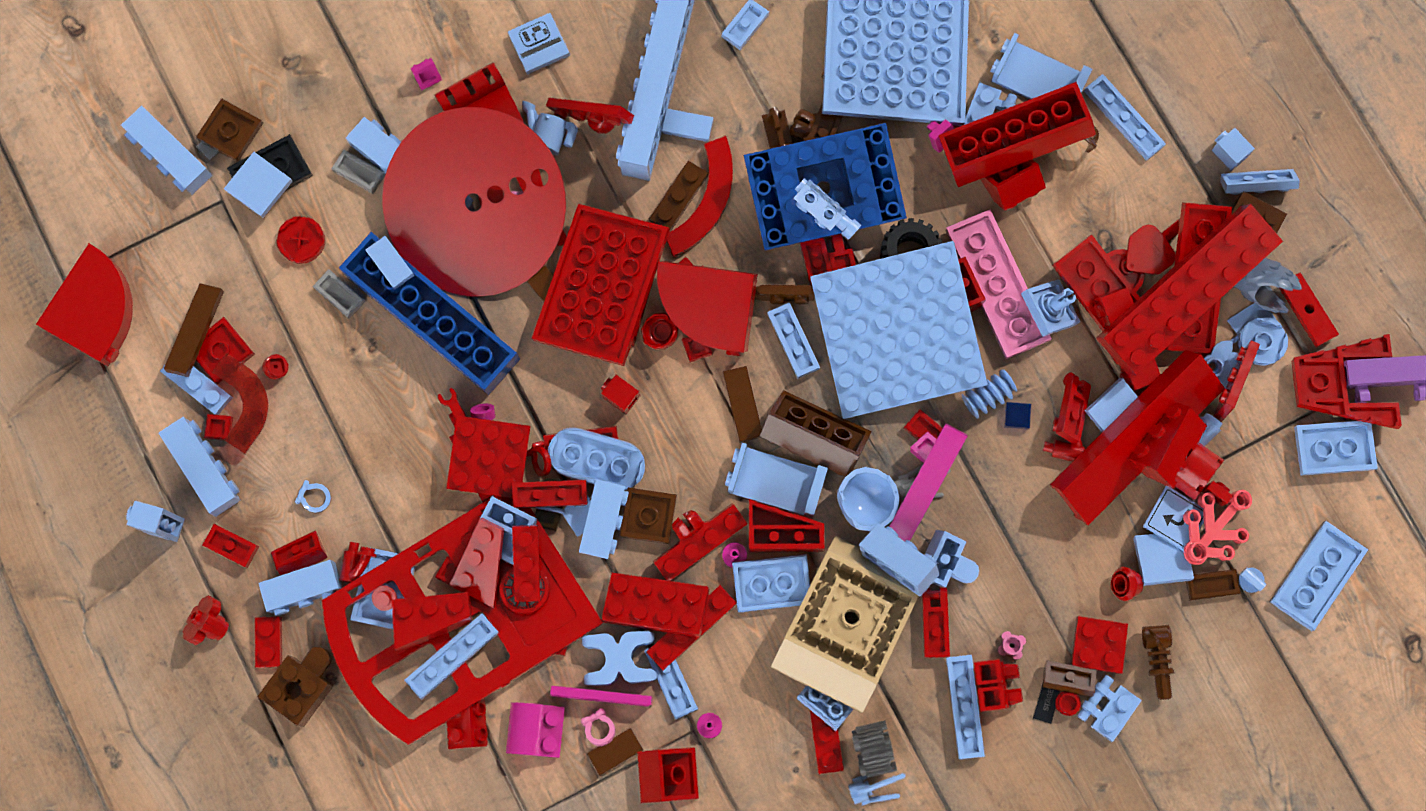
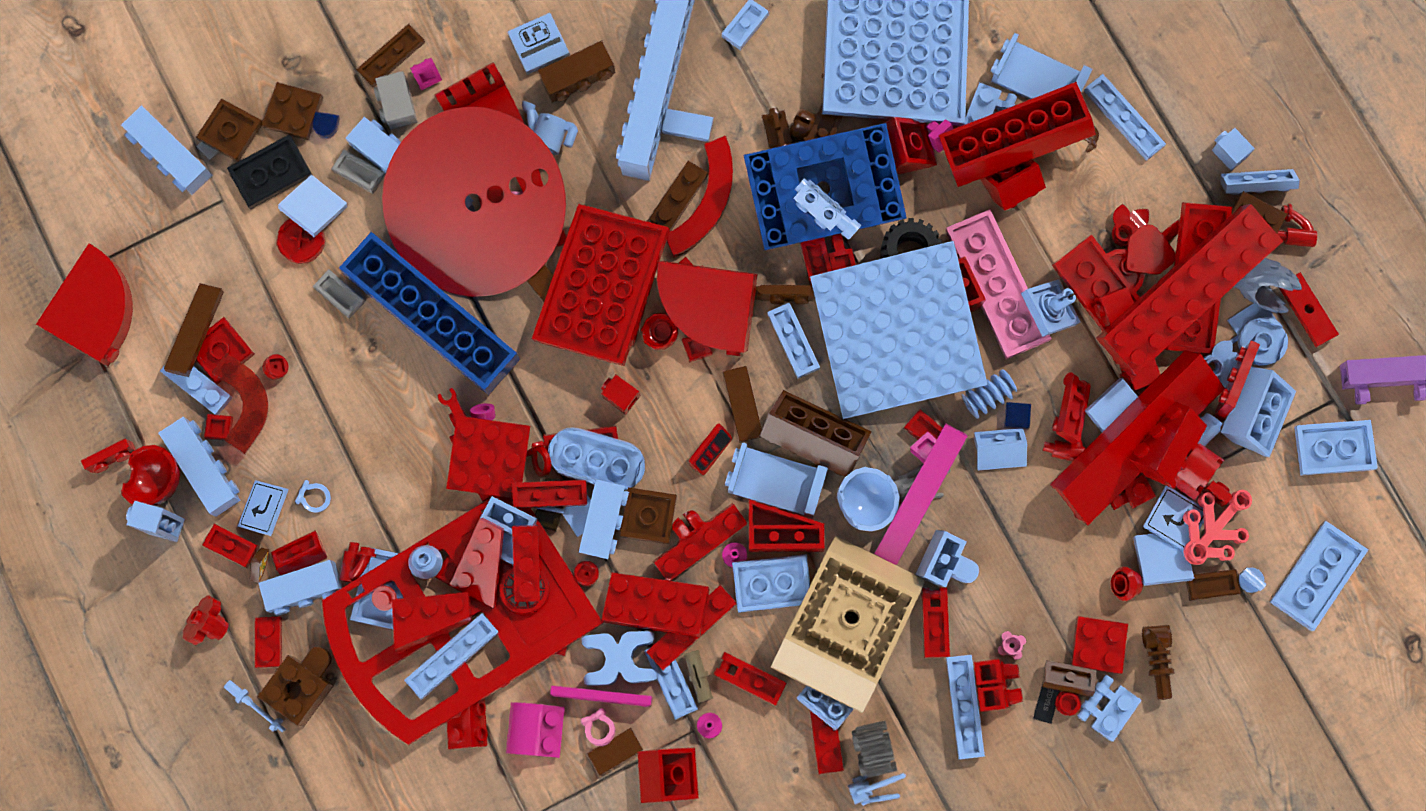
(117, 452): none -> red plate
(153, 476): none -> red cylinder
(242, 696): none -> light blue piece
(258, 184): light blue tile -> none
(259, 564): none -> reddish brown tile
(263, 508): none -> light blue piece
(292, 111): none -> reddish brown plate
(312, 205): none -> light blue tile
(325, 124): none -> clear blue tile
(389, 262): light blue tile -> none
(391, 55): none -> reddish brown tile
(396, 100): none -> light grey brick
(425, 562): none -> light blue cone
(577, 72): none -> reddish brown brick
(586, 573): none -> red tile
(600, 116): red plate -> none
(698, 676): none -> dark tan pin
(710, 449): none -> slope
(750, 679): none -> red plate
(899, 559): light blue brick -> none
(910, 145): none -> red slope
(1001, 449): none -> light blue panel
(1127, 222): none -> red plate
(1135, 494): none -> red plate
(1259, 411): none -> light blue slope
(1298, 237): none -> red plant
(1323, 388): red wing -> none

